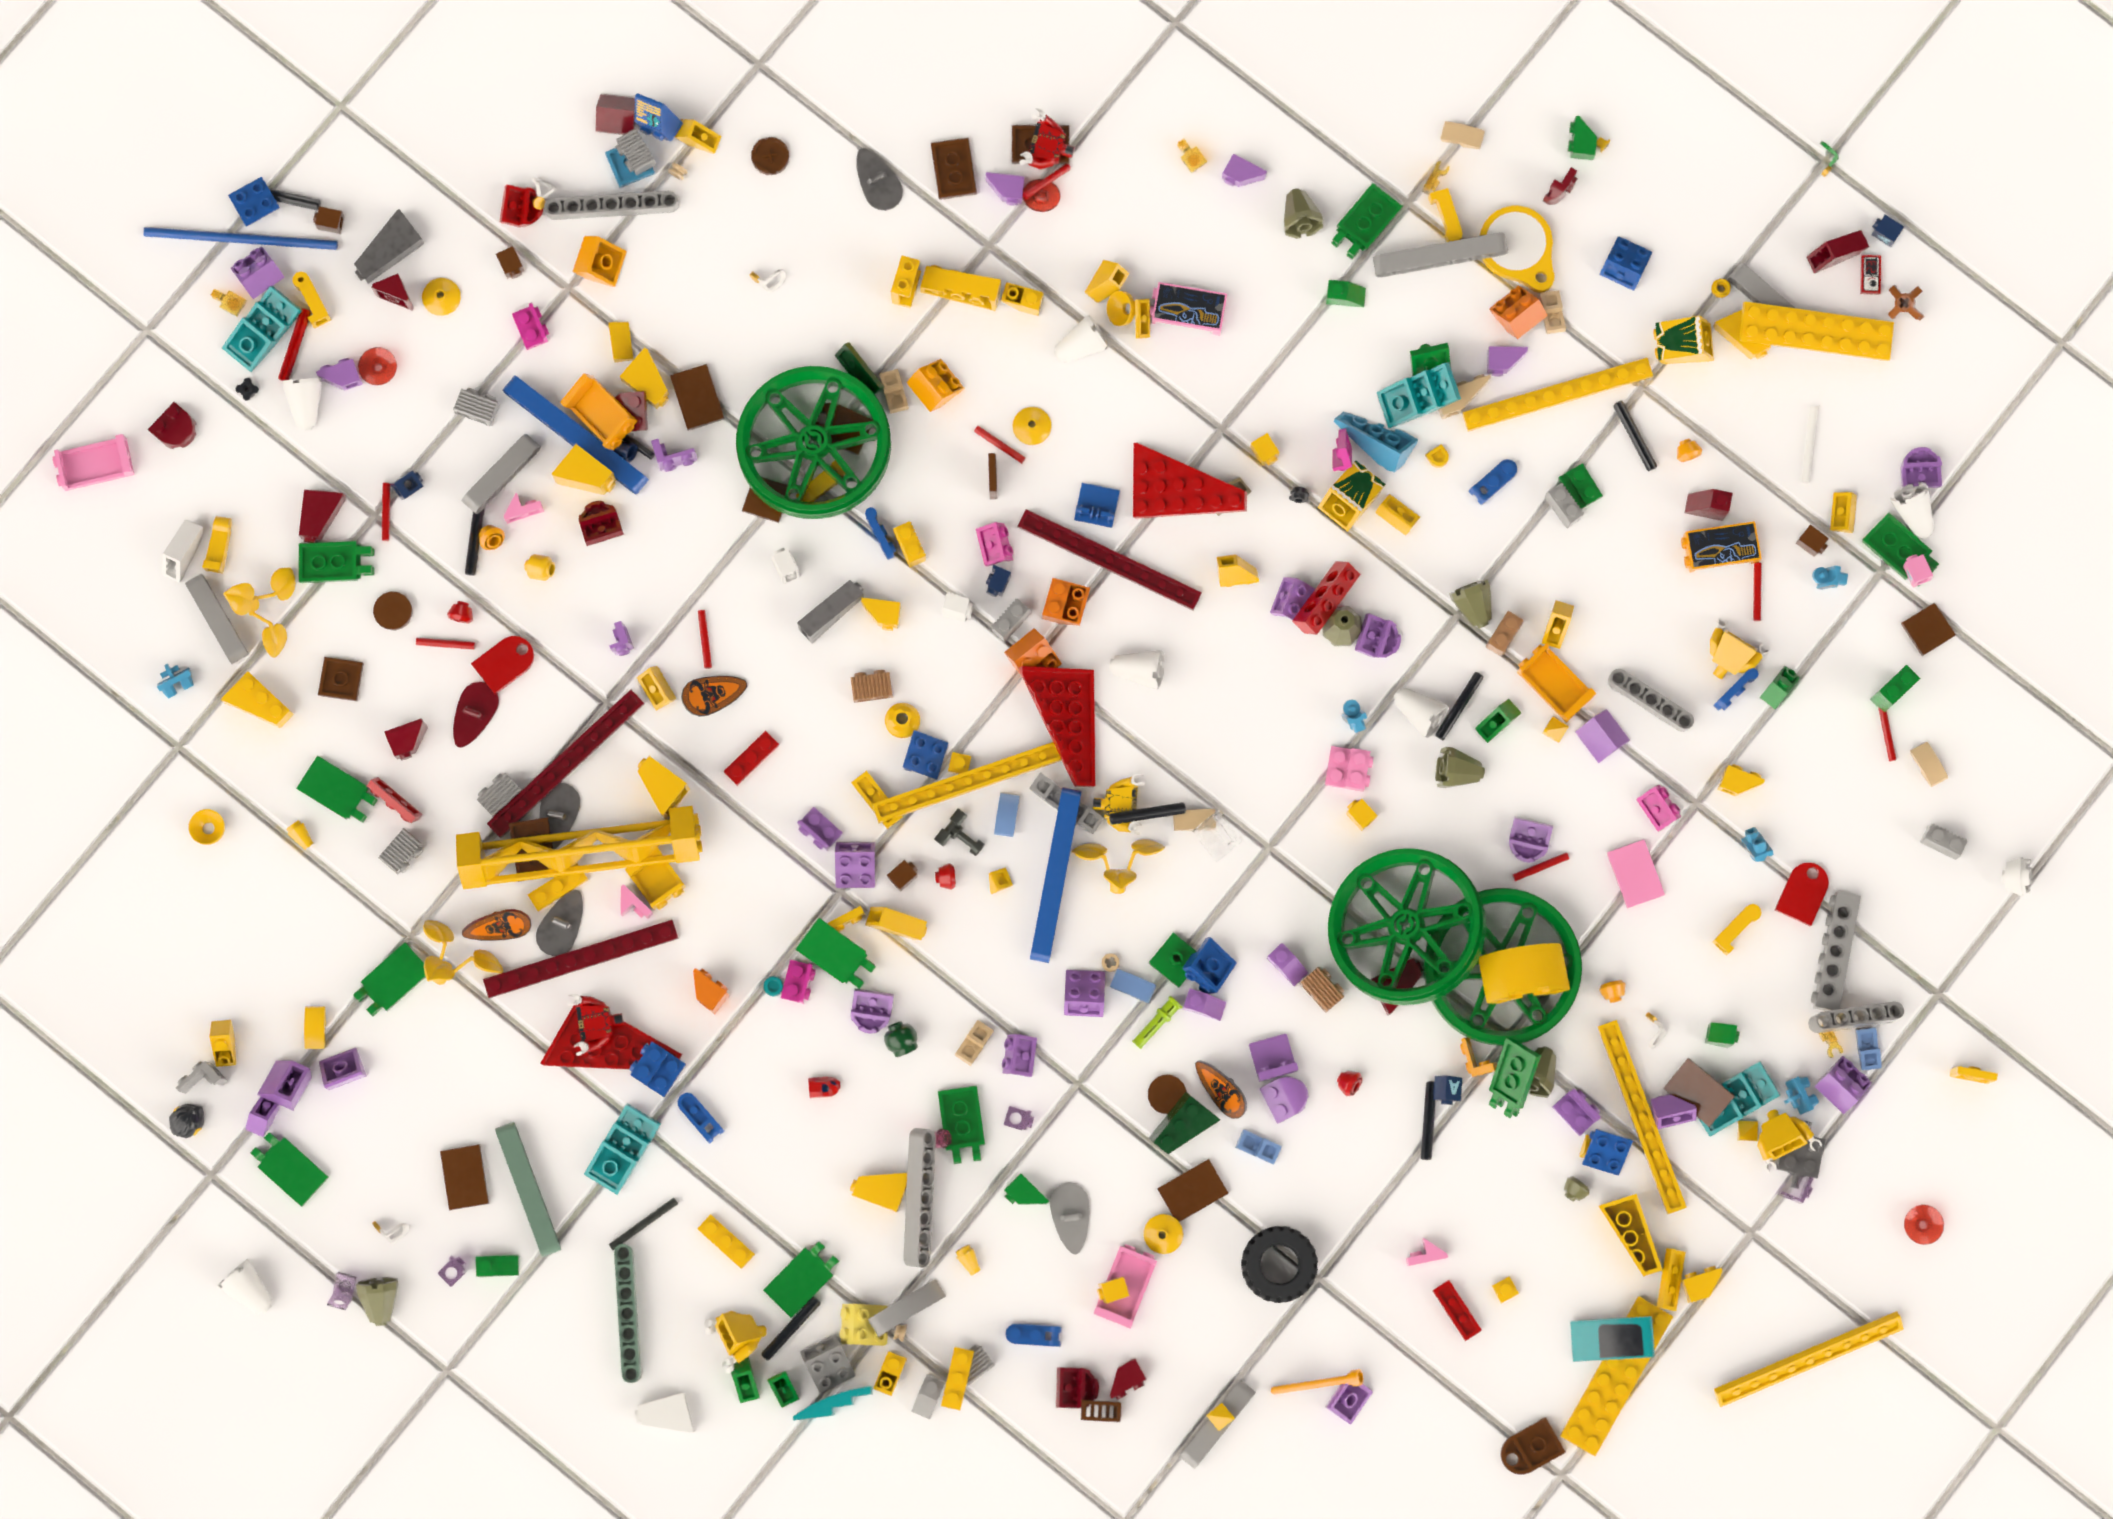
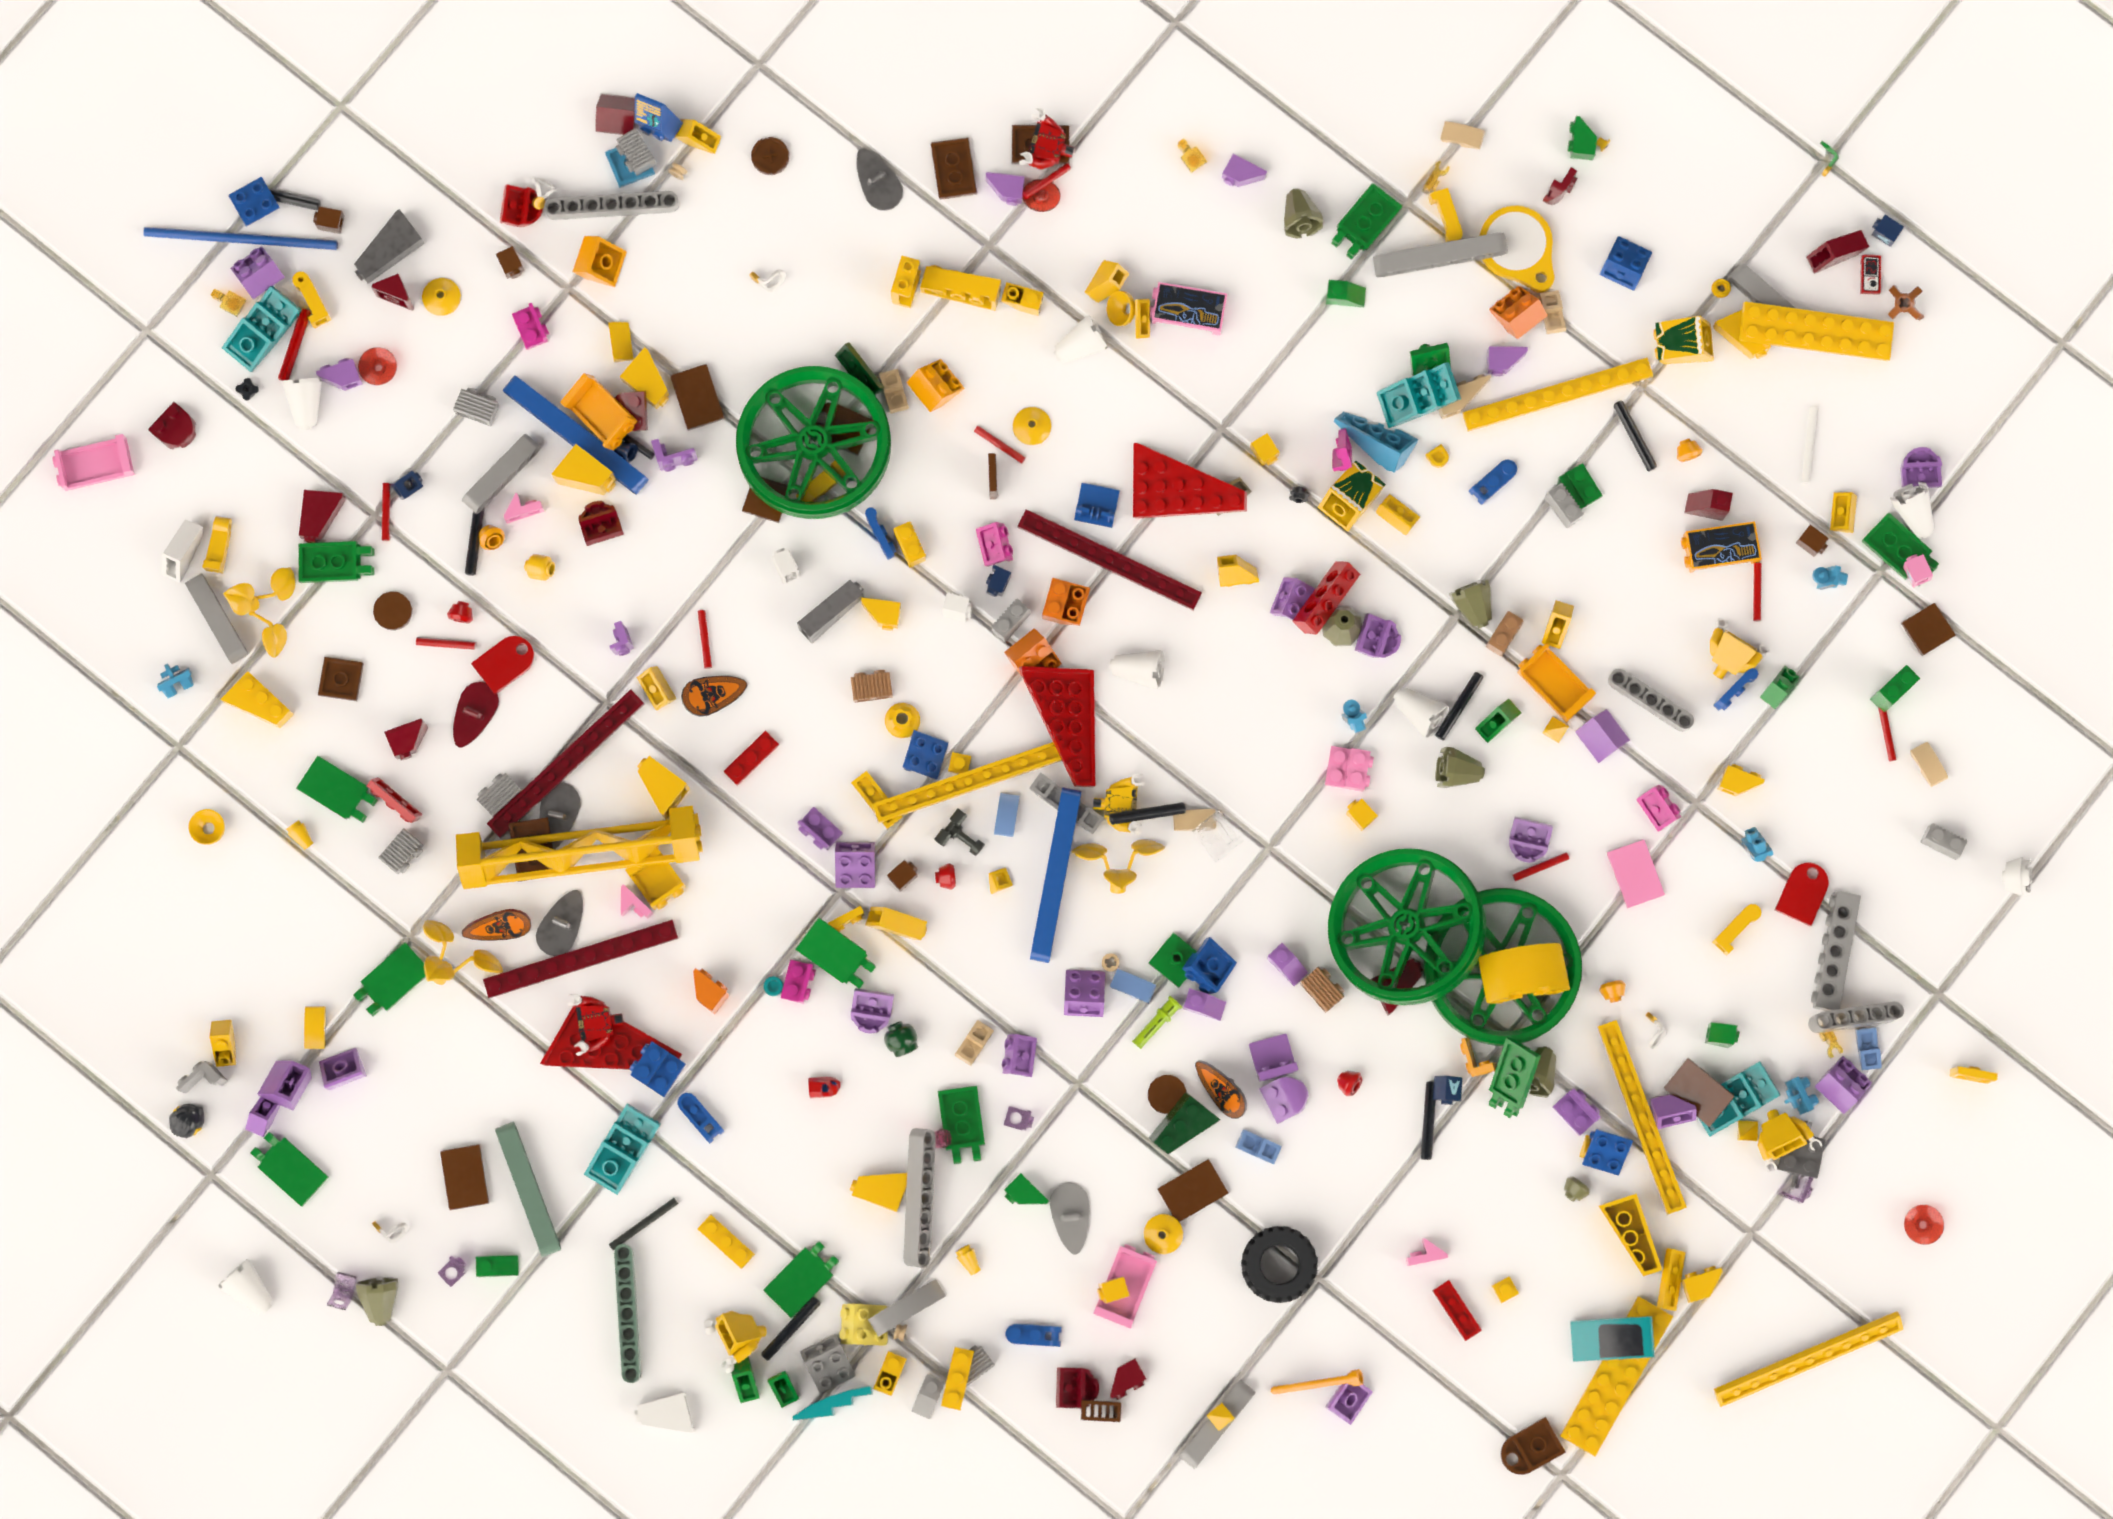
(555, 889): yellow plate -> none

